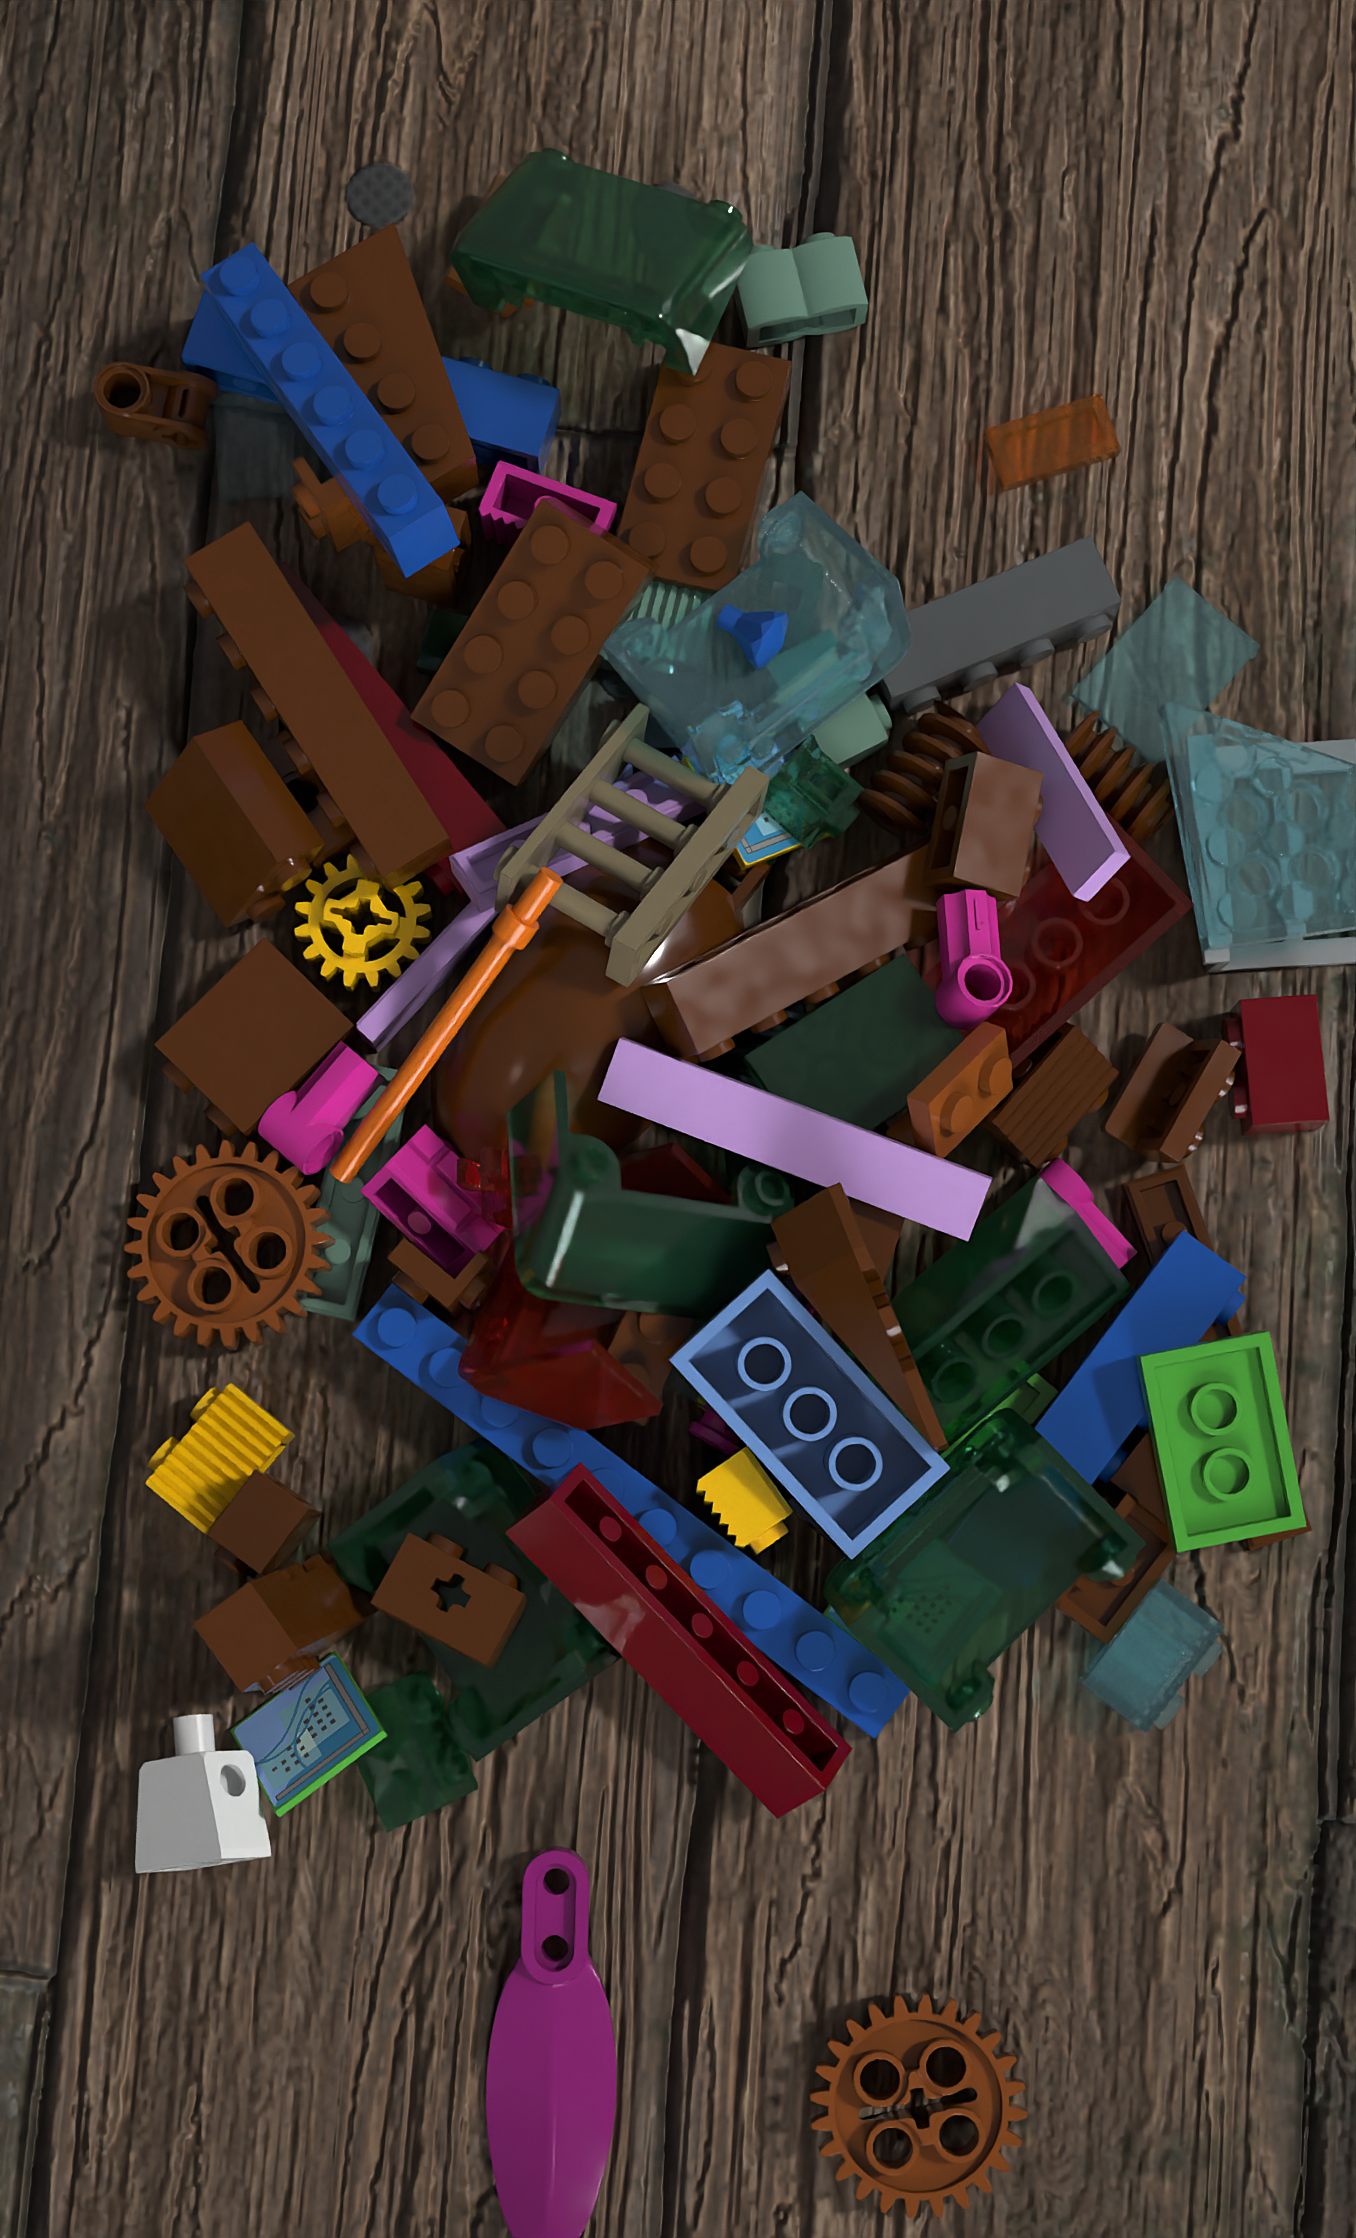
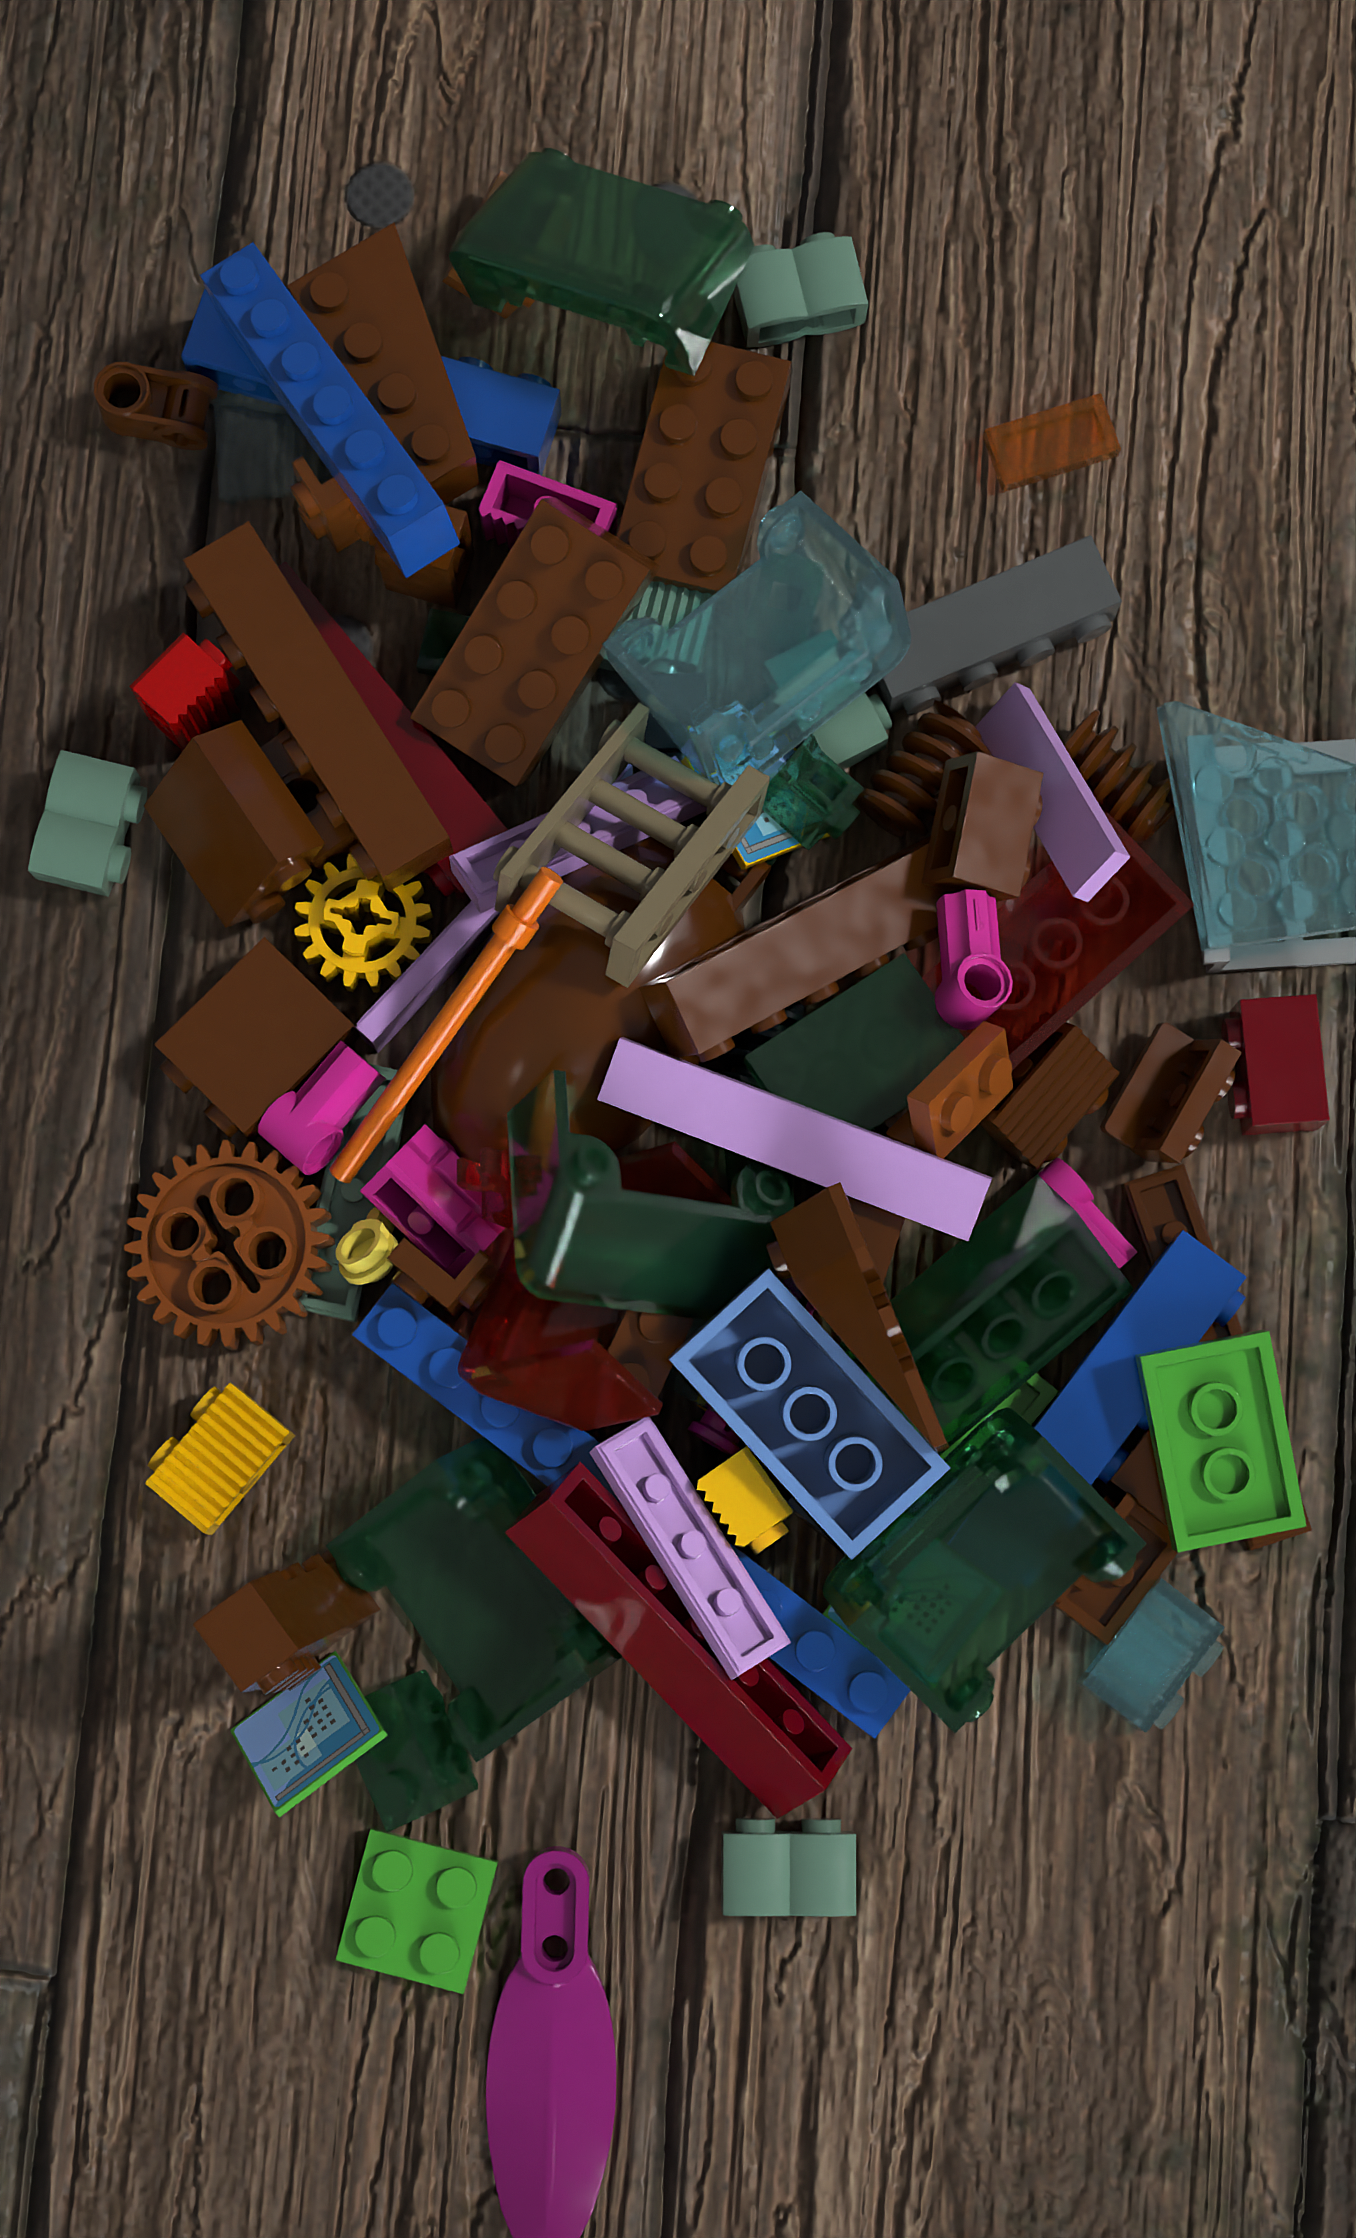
(87, 823): none -> sand green brick
(188, 690): none -> red brick
(199, 1804): white torso -> none
(262, 1526): reddish brown brick -> none
(365, 1249): none -> light yellow plate
(412, 1598): reddish brown brick -> none
(417, 1910): none -> bright green plate
(690, 1547): none -> lavender tile
(757, 633): blue rock -> none
(788, 1870): none -> sand green brick
(927, 2167): dark orange gear -> none
(1170, 654): clear light blue piece -> none

